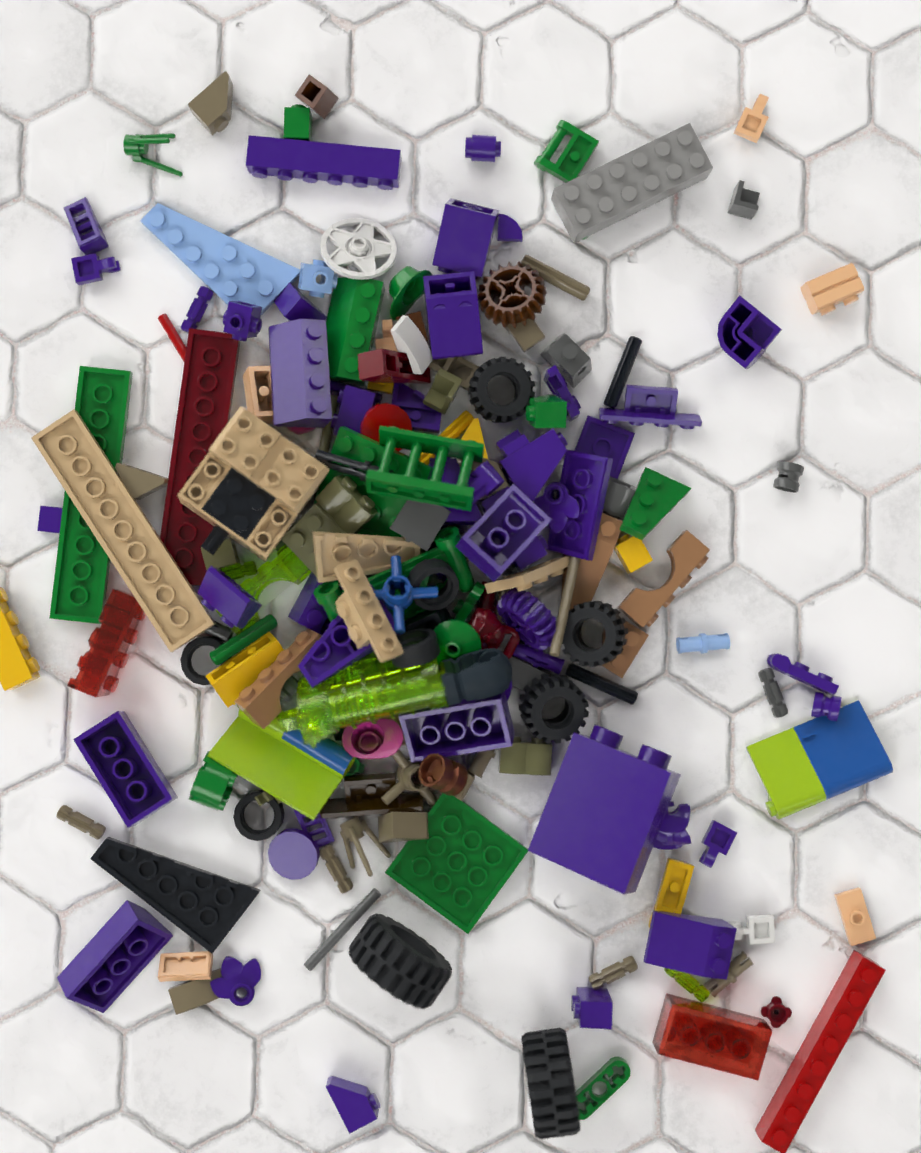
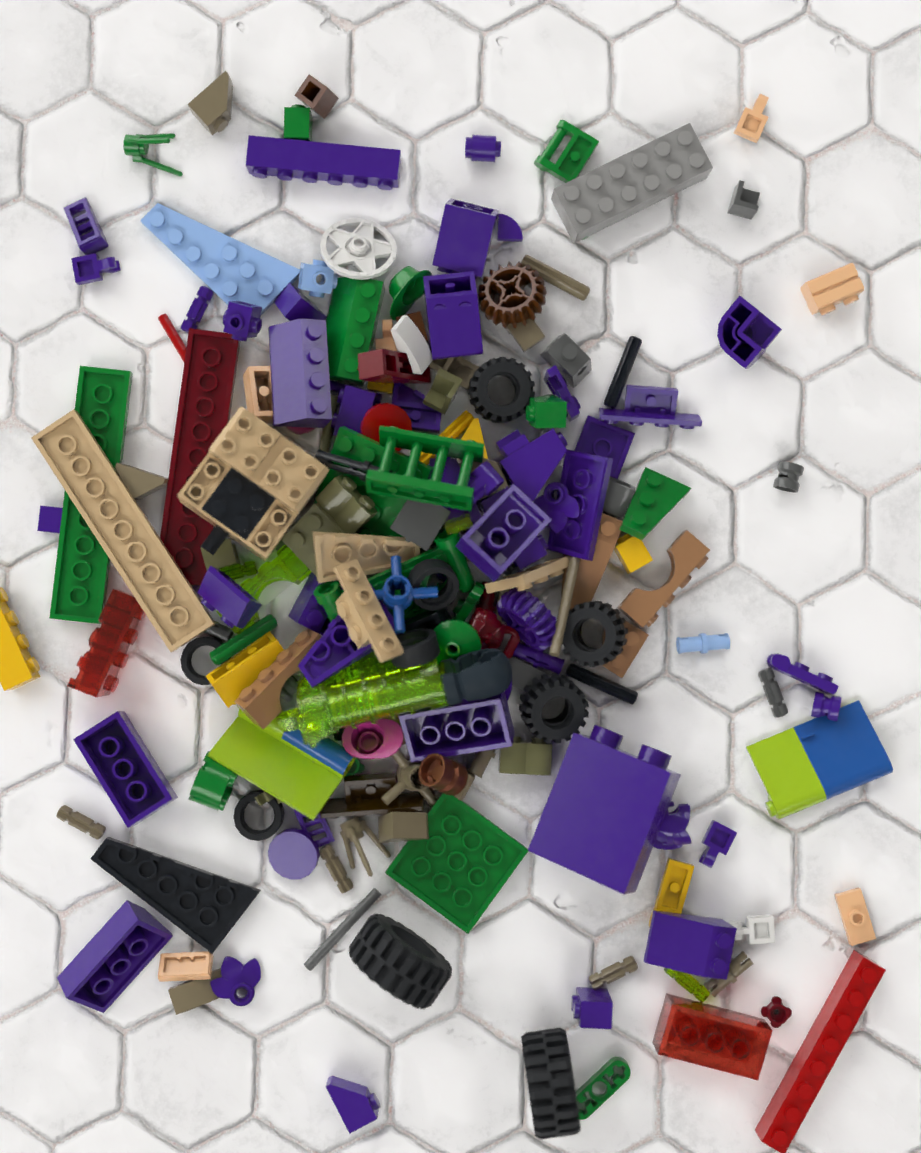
(458, 524): none -> clear neon green tile

